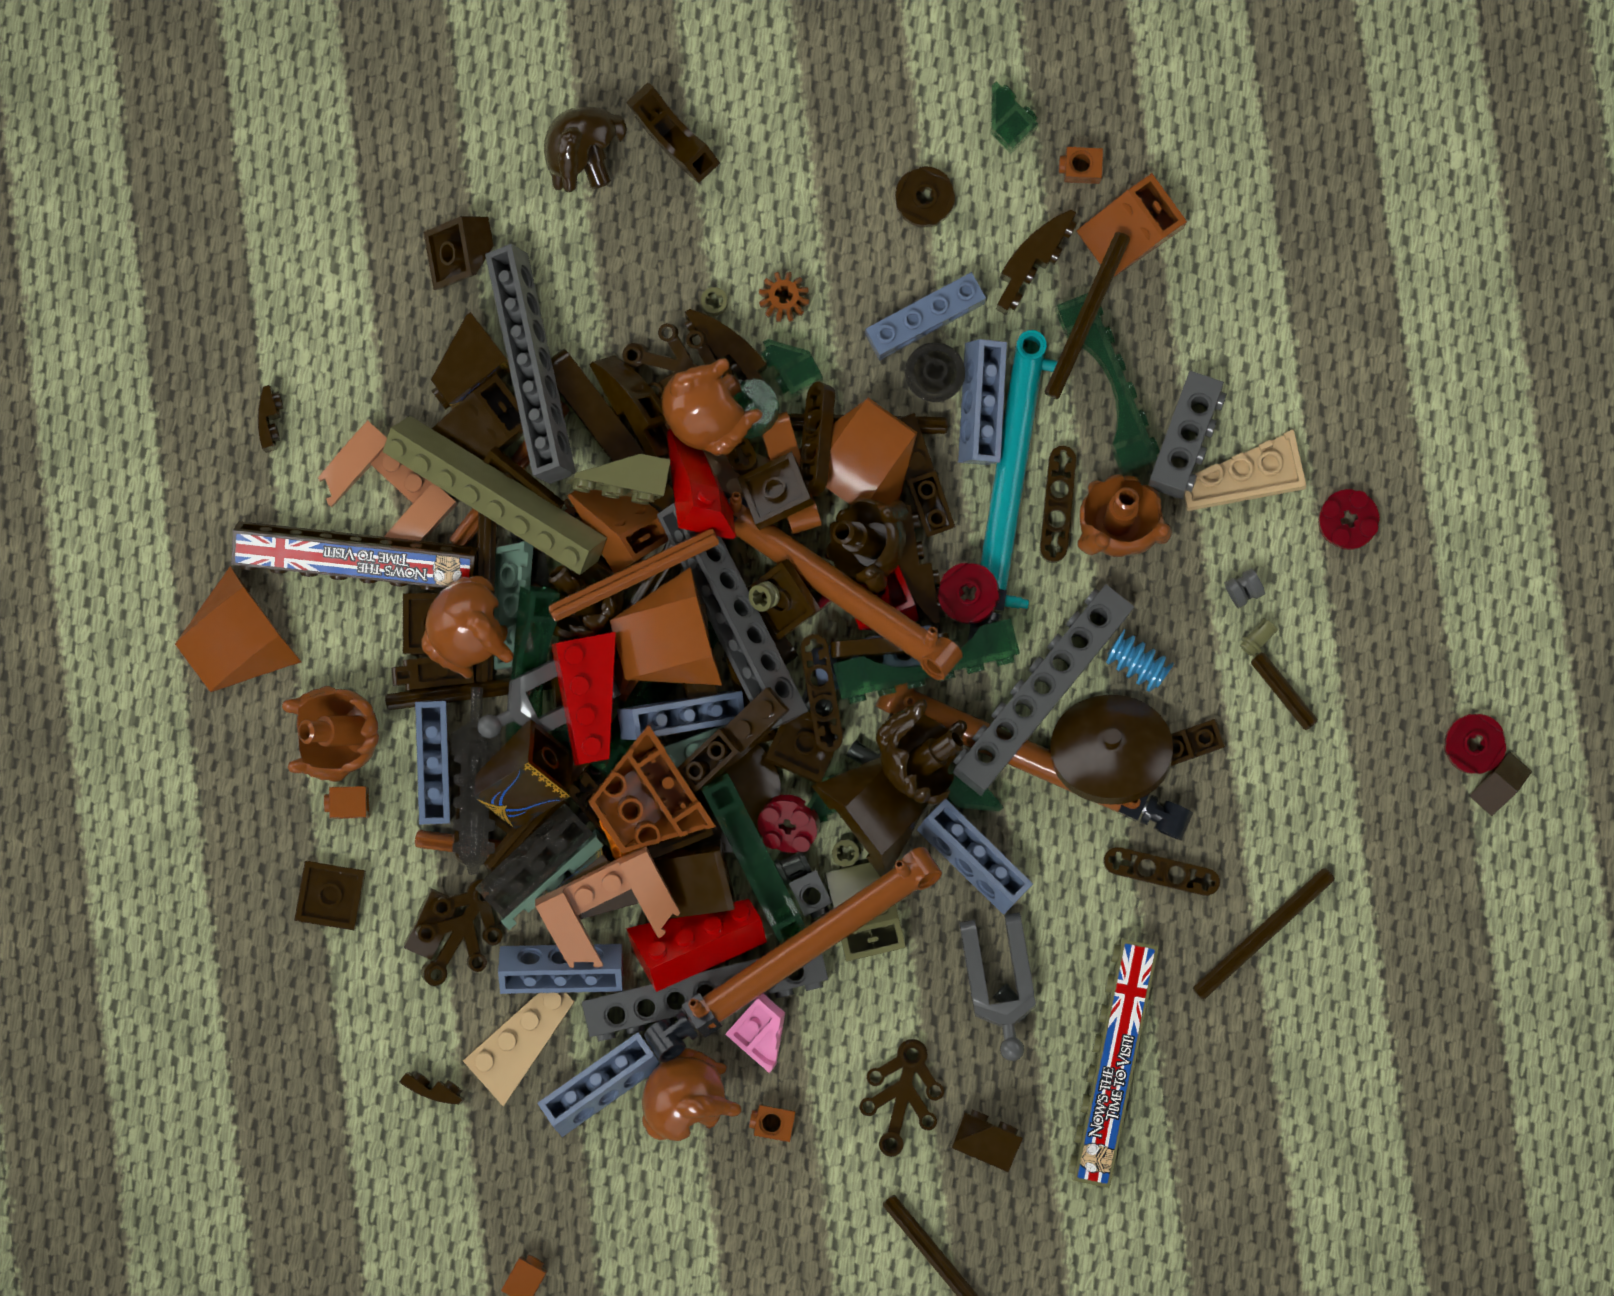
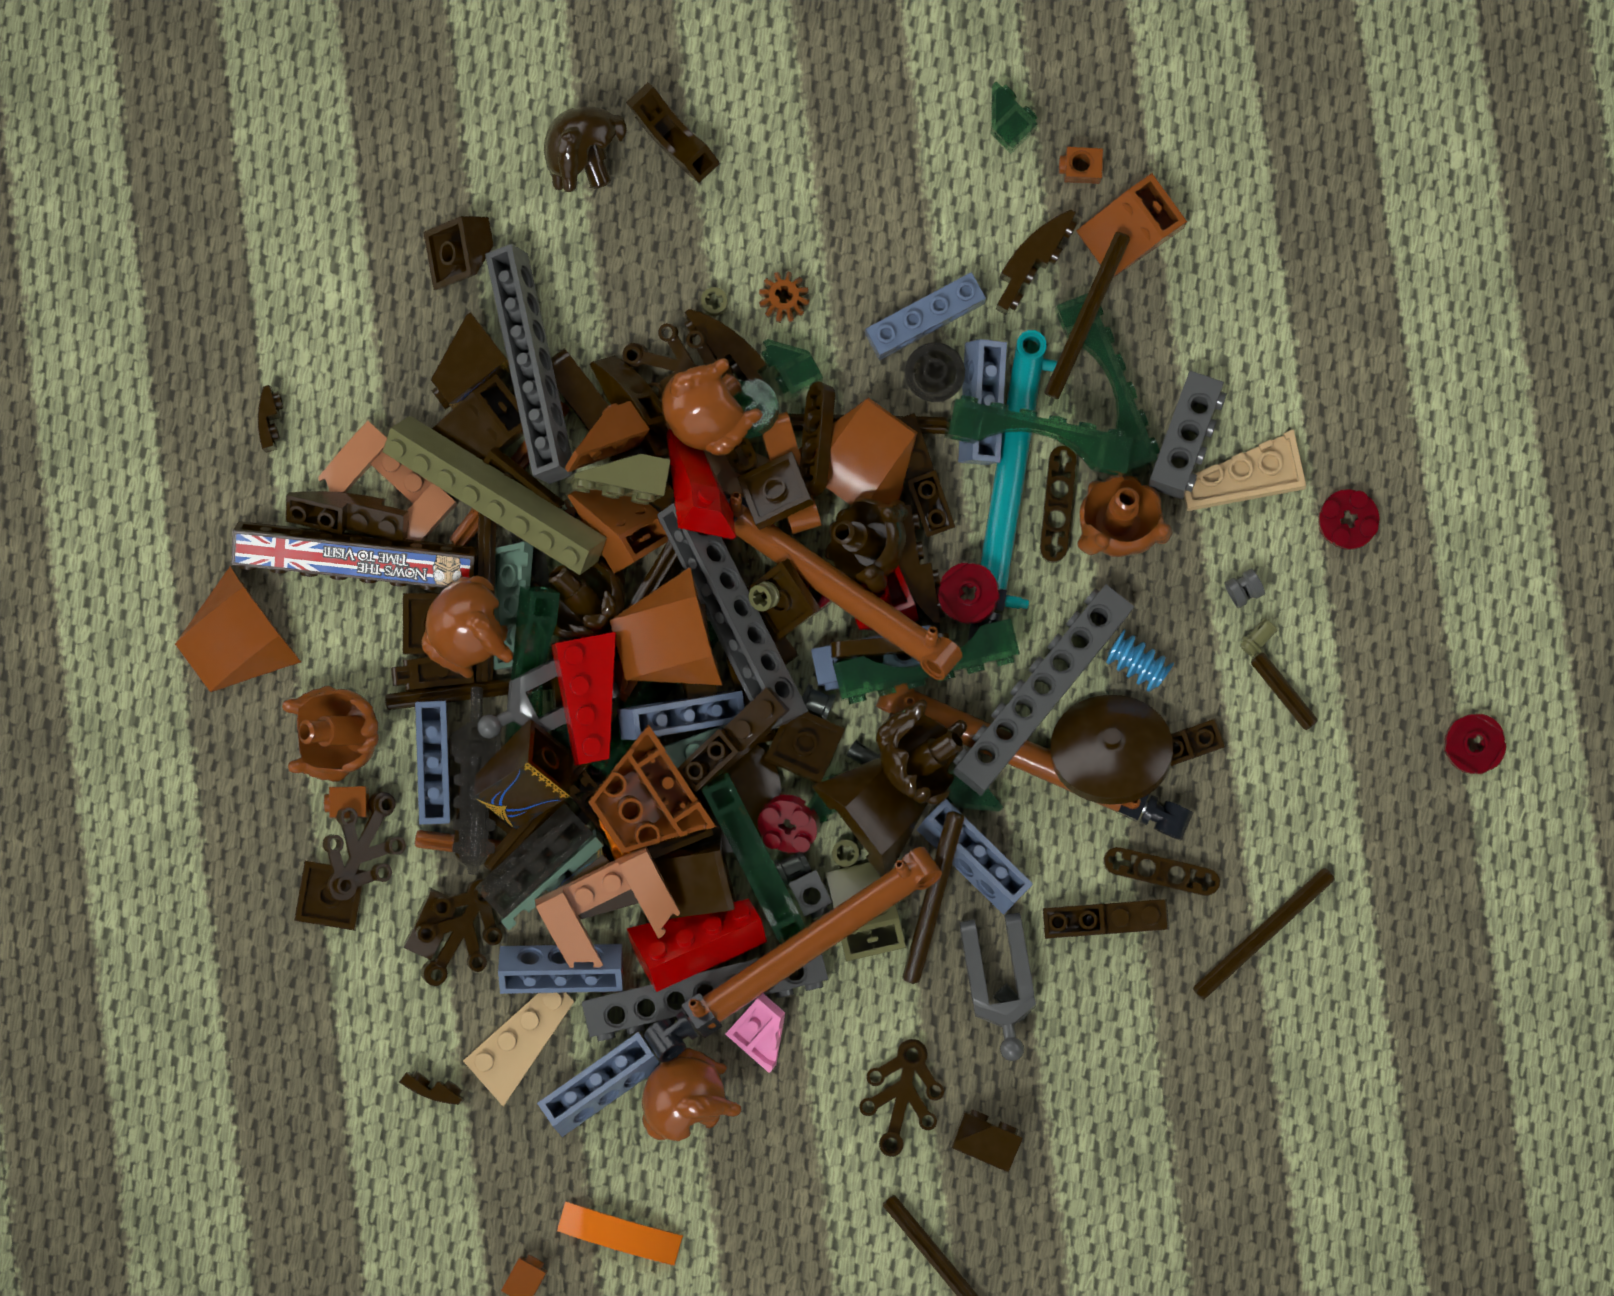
(346, 511): none -> dark brown slope
(359, 848): none -> dark brown plant
(615, 432): none -> dark orange slope
(619, 1233): none -> orange slope
(633, 574): dark orange axle -> none
(786, 1117): dark orange brick -> none
(817, 693): dark brown beam -> none
(929, 213): dark brown plate -> none
(933, 898): none -> dark brown axle
(1100, 450): none -> clear green arch
(1105, 918): none -> dark brown slope
(1114, 1063): brick -> none
(1501, 784): dark brown slope -> none

